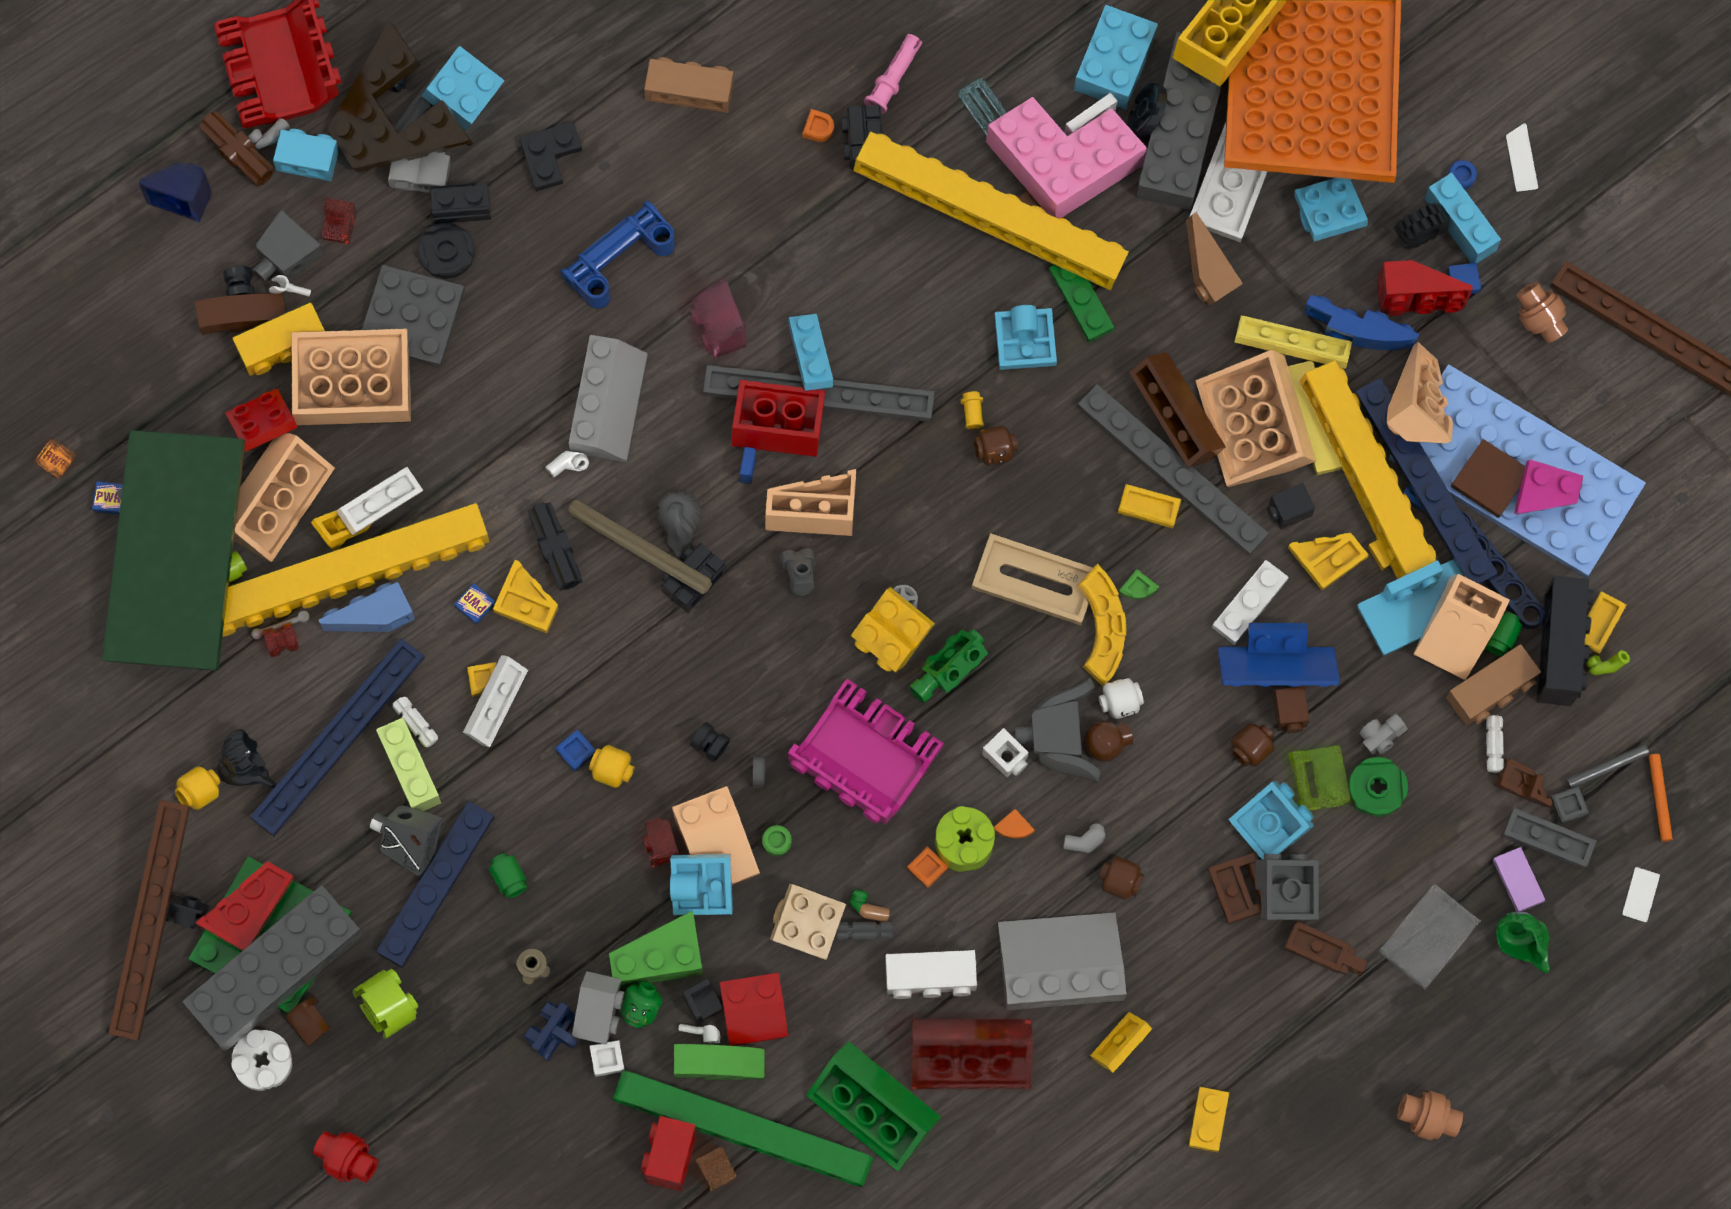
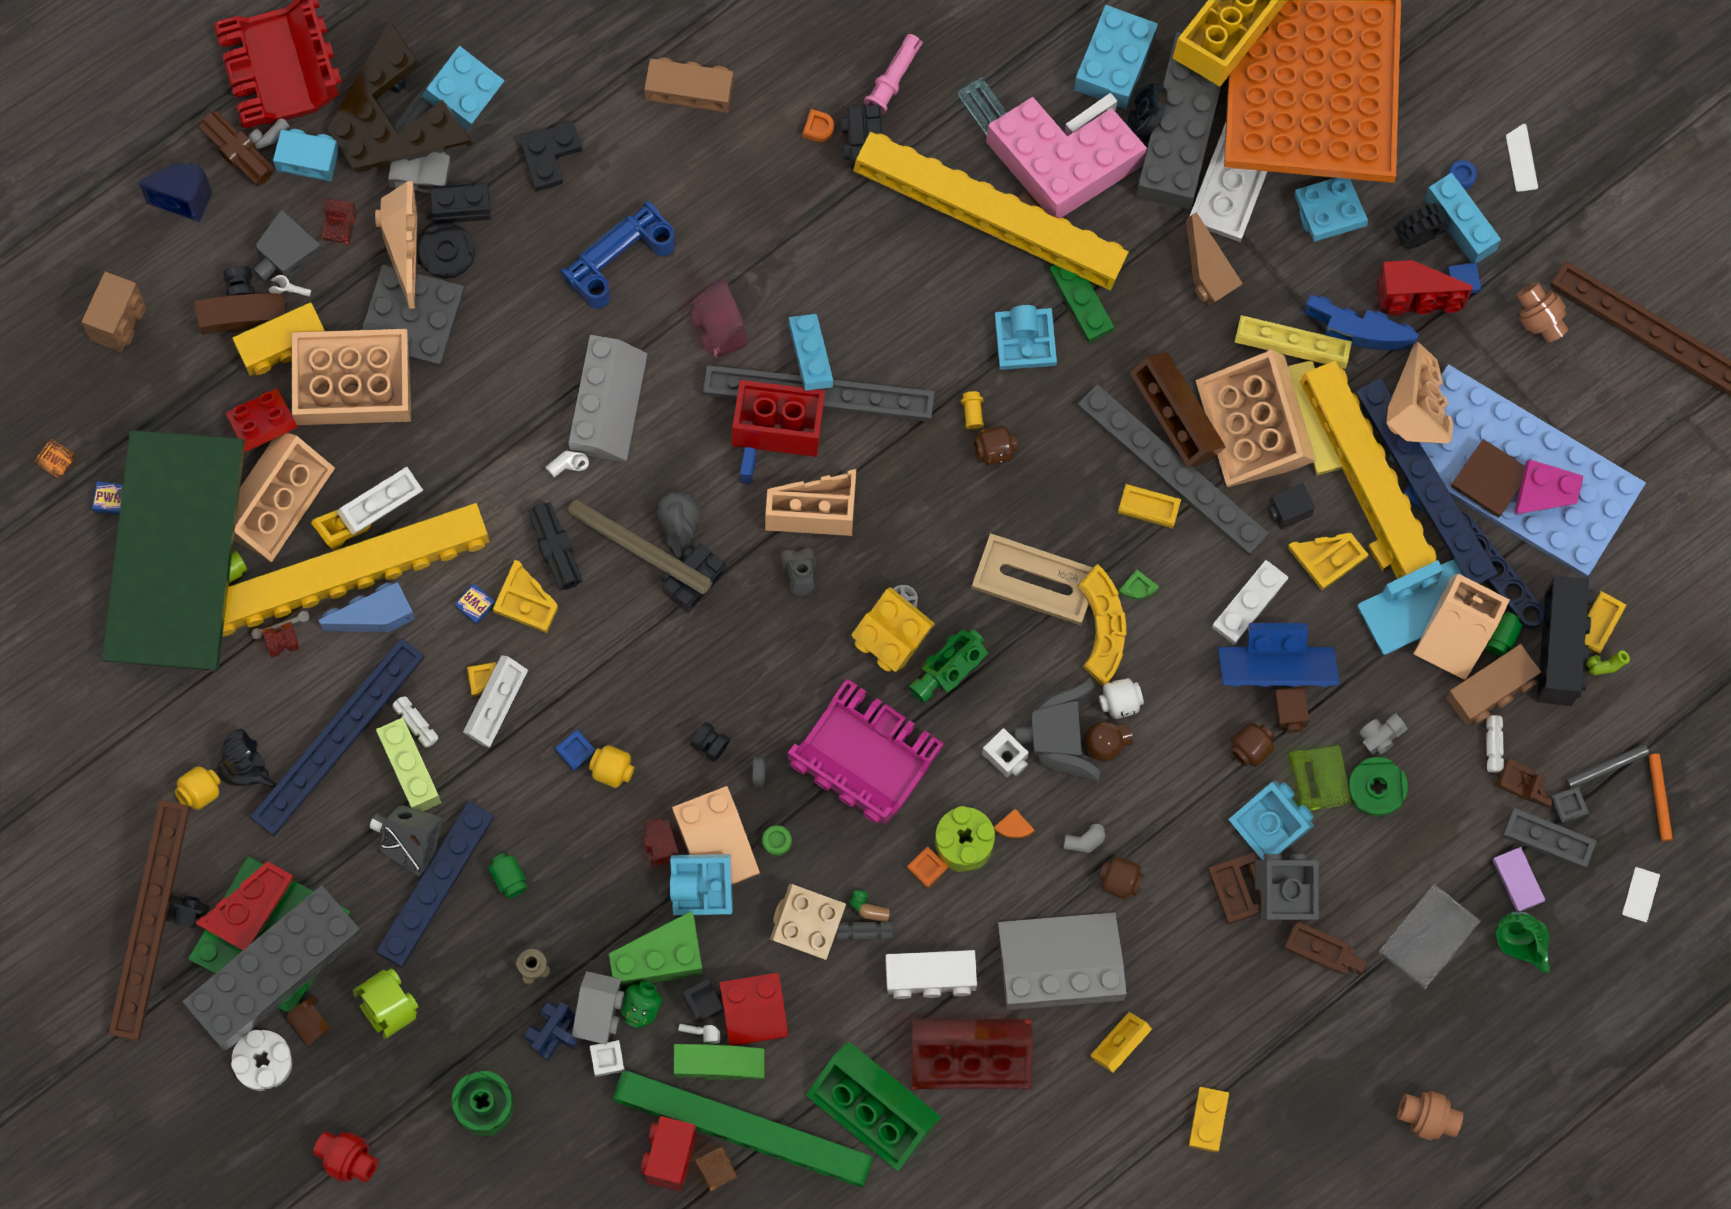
(114, 312): none -> medium nougat brick
(399, 234): none -> light nougat wedge
(488, 1119): none -> green brick

